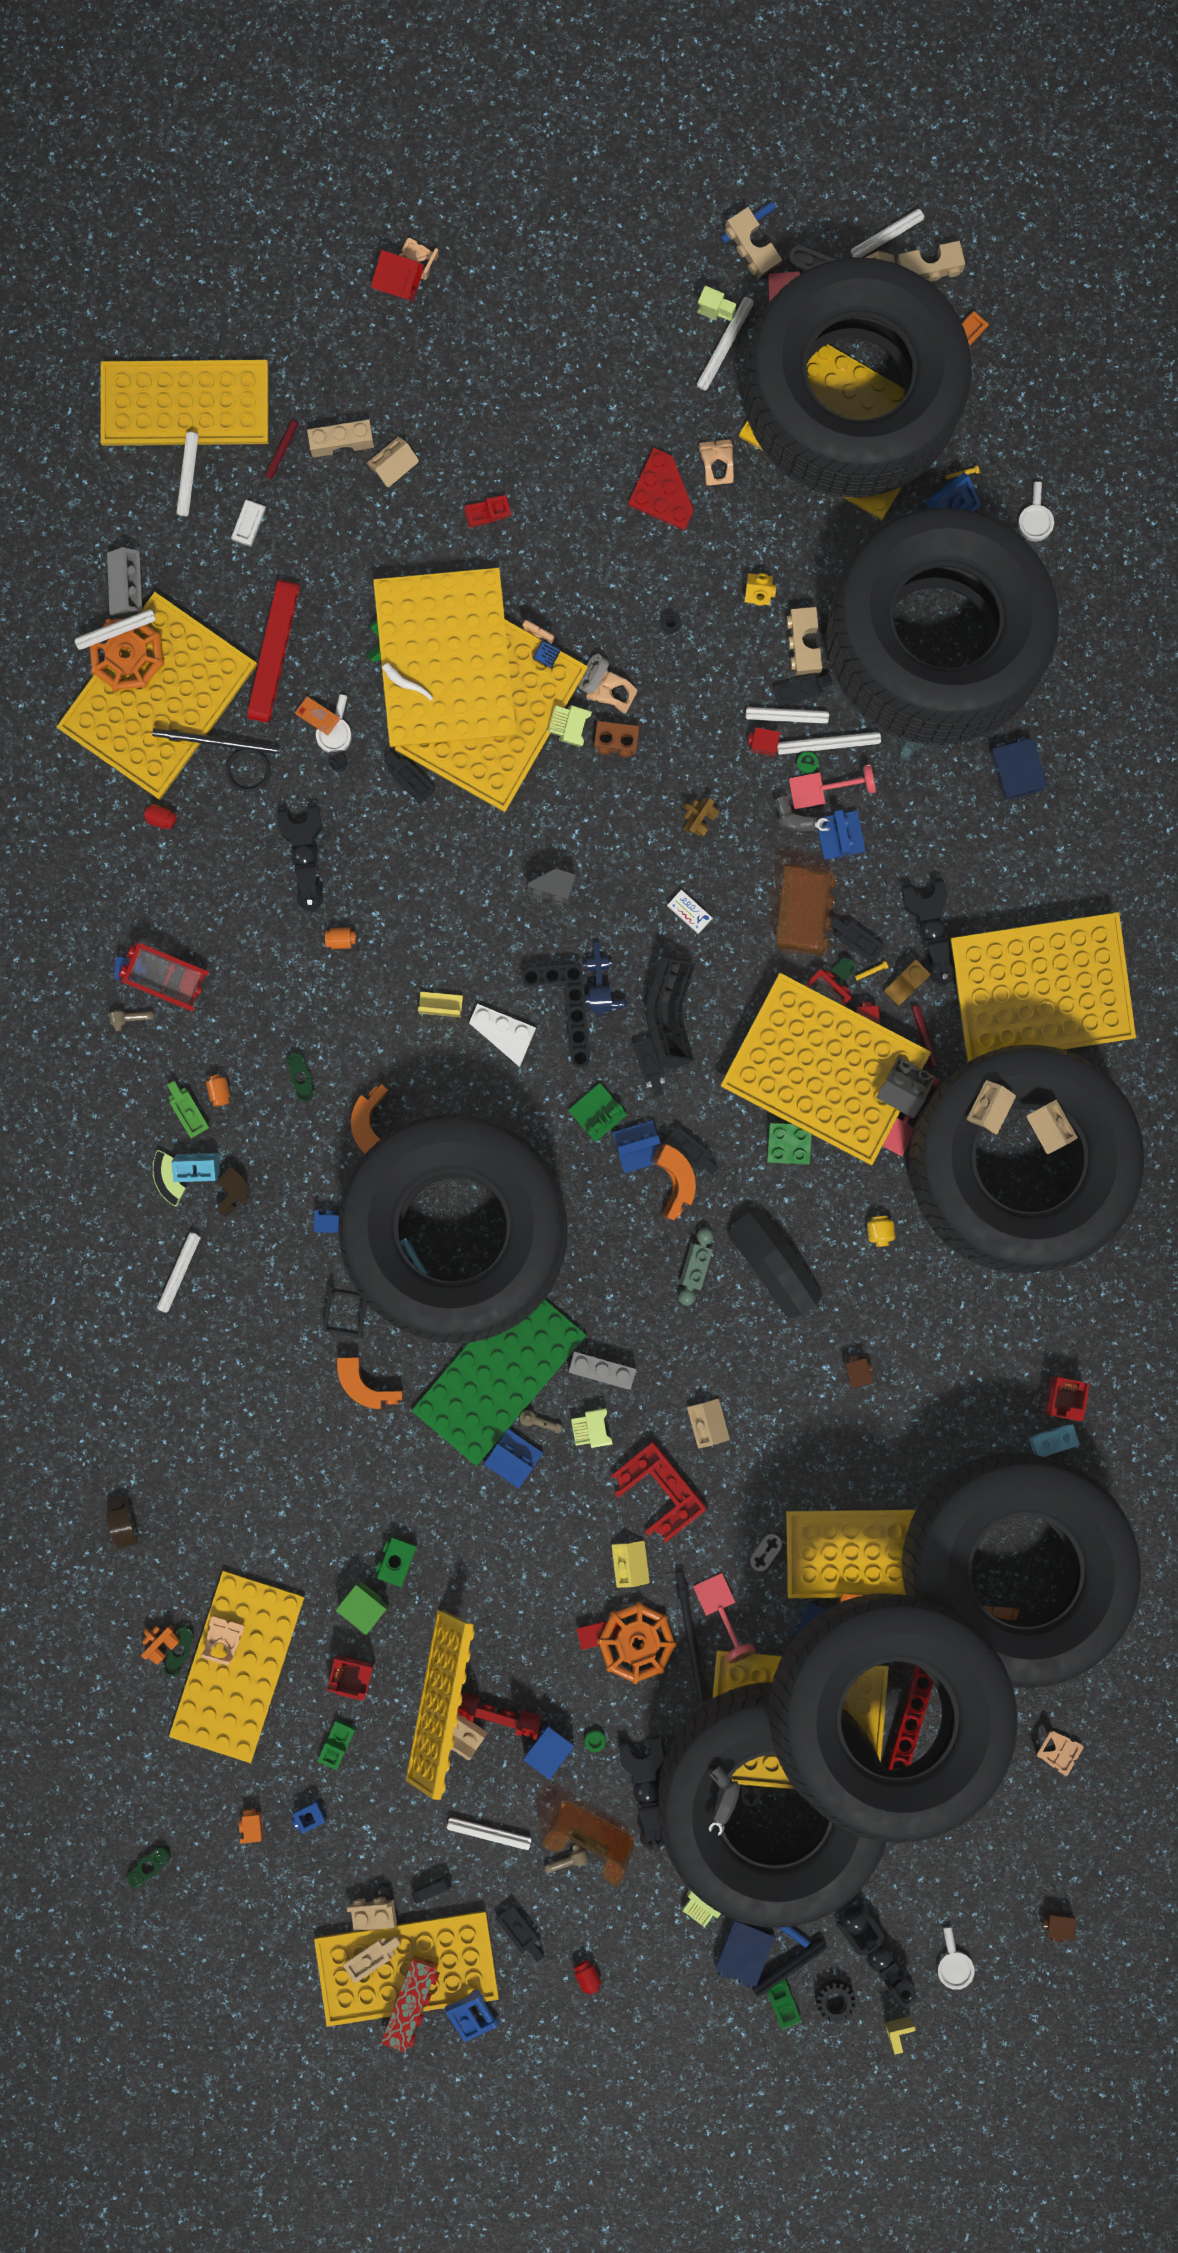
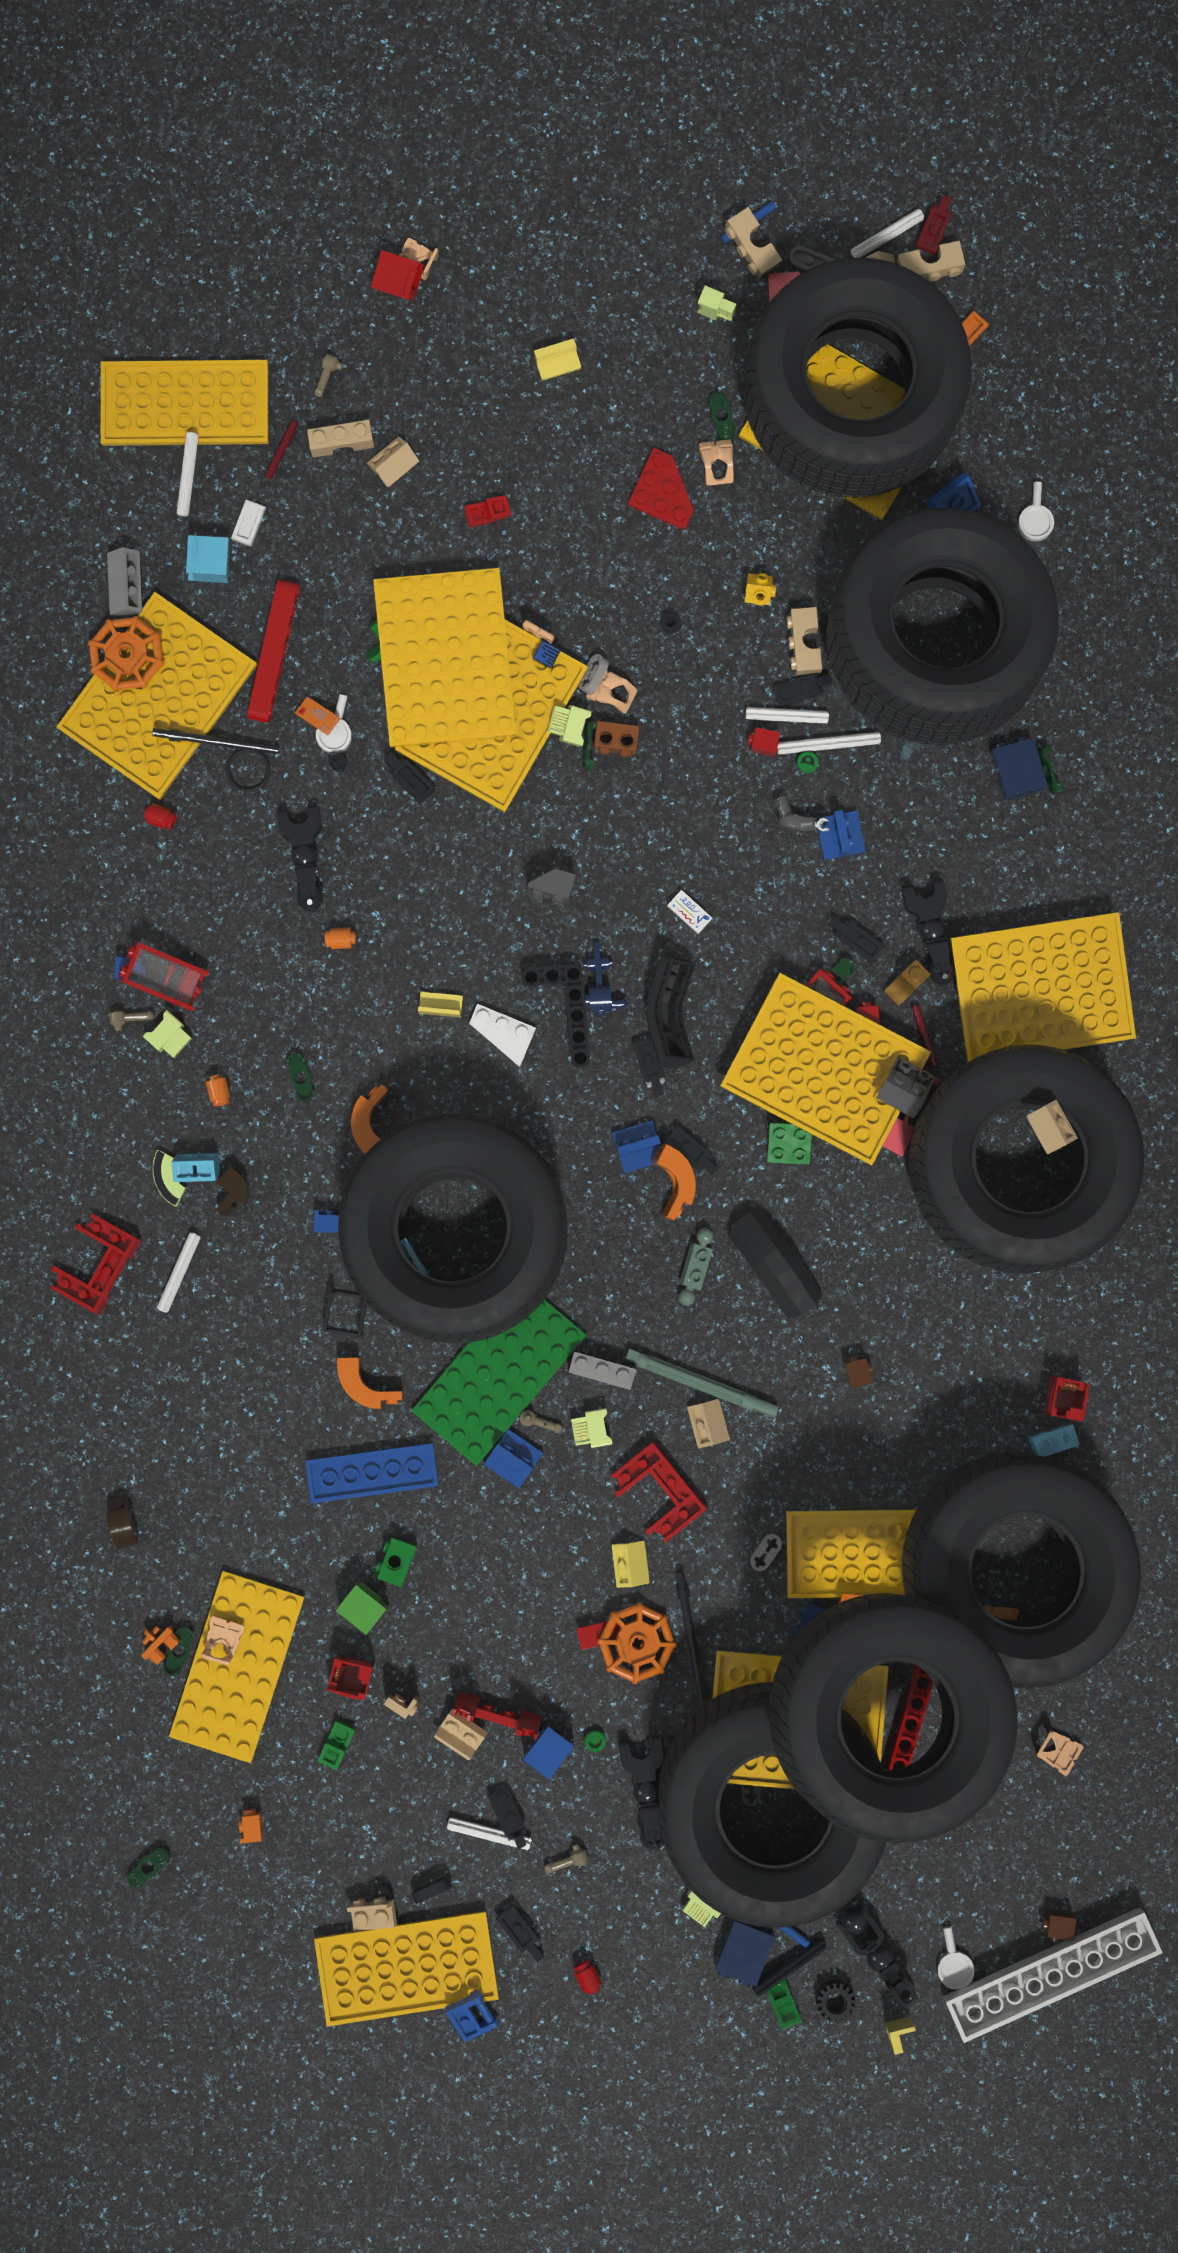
(96, 1293): none -> red wedge
(115, 629): white axle -> none
(168, 1035): none -> yellowish green piece
(187, 1110): bright green hinge -> none
(208, 559): none -> medium azure piece
(300, 1822): blue brick -> none
(329, 364): none -> dark tan piece
(371, 1958): tan hinge -> none
(372, 1473): none -> blue plate
(398, 1705): none -> tan bracket
(402, 682): white animal -> none
(409, 2004): red brick -> none
(439, 1704): yellow plate -> none
(508, 1816): none -> black hinge
(557, 359): none -> light yellow panel
(588, 763): none -> dark green piece
(592, 1834): clear orange windscreen -> none
(597, 1112): green hinge -> none
(696, 813): pearl gold hips -> none
(701, 1383): none -> sand green piece
(715, 1596): coral piece -> none
(724, 428): none -> dark green piece
(725, 343): white axle -> none
(728, 1798): dark grey arm -> none
(805, 910): clear orange windscreen -> none
(808, 789): coral piece -> none
(872, 970): yellow piece -> none
(881, 1230): yellow head -> none
(935, 227): none -> dark red hinge
(975, 469): yellow piece -> none
(991, 1106): tan panel -> none
(1052, 1974): none -> white brick
(1053, 786): none -> dark green piece

